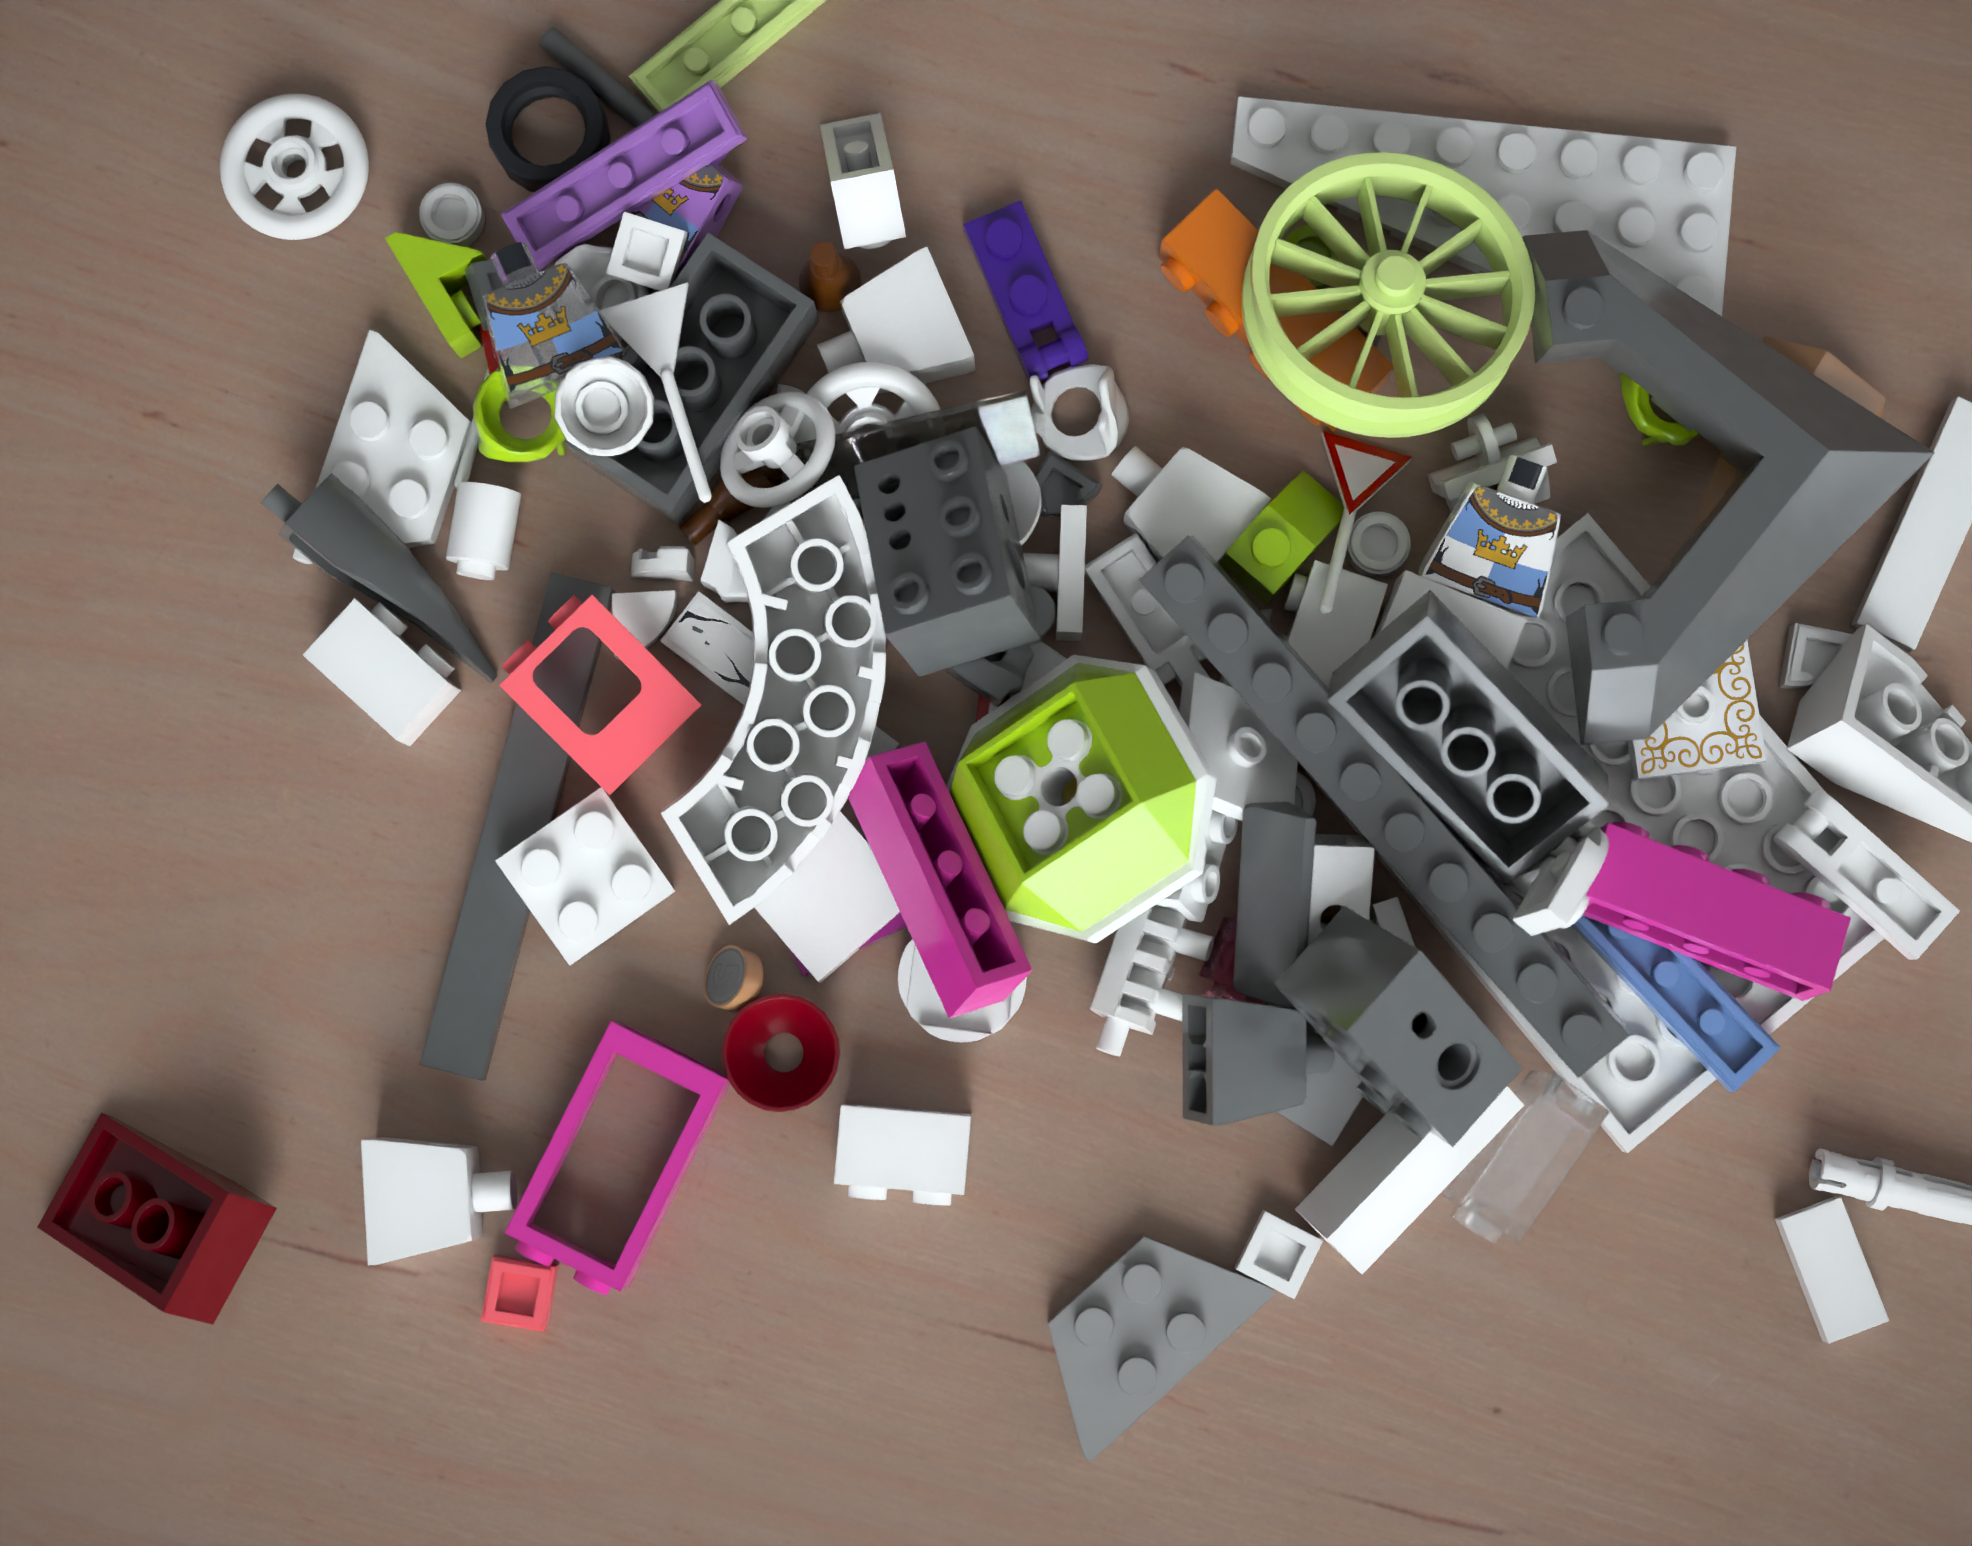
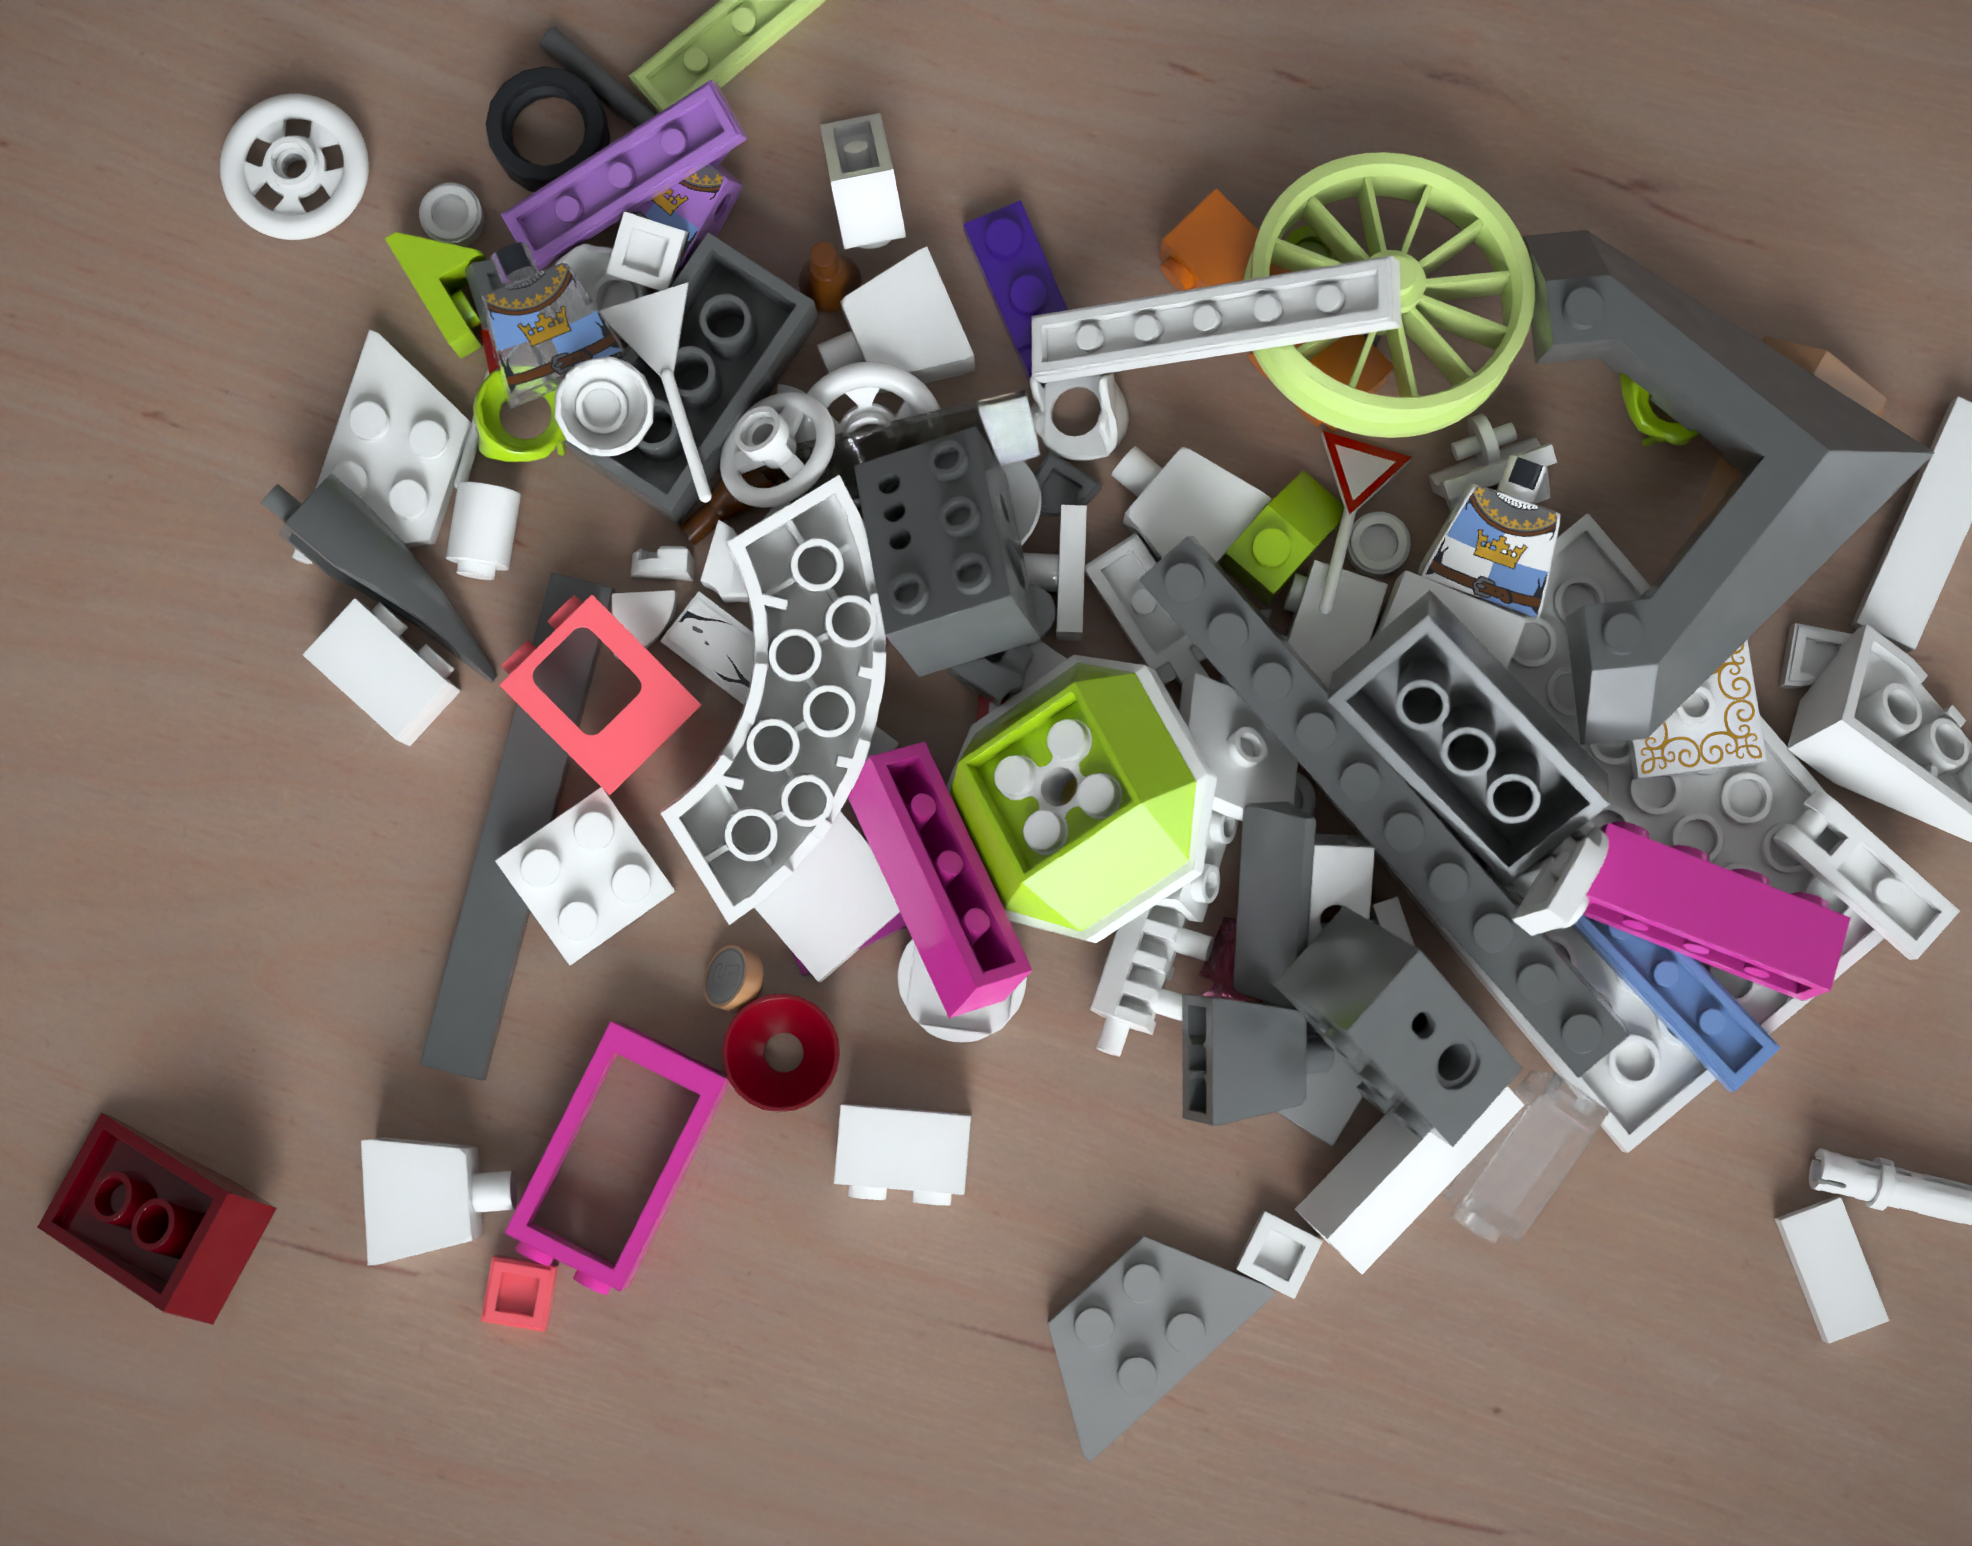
(1218, 320): none -> white tile
(1639, 194): white wing -> none

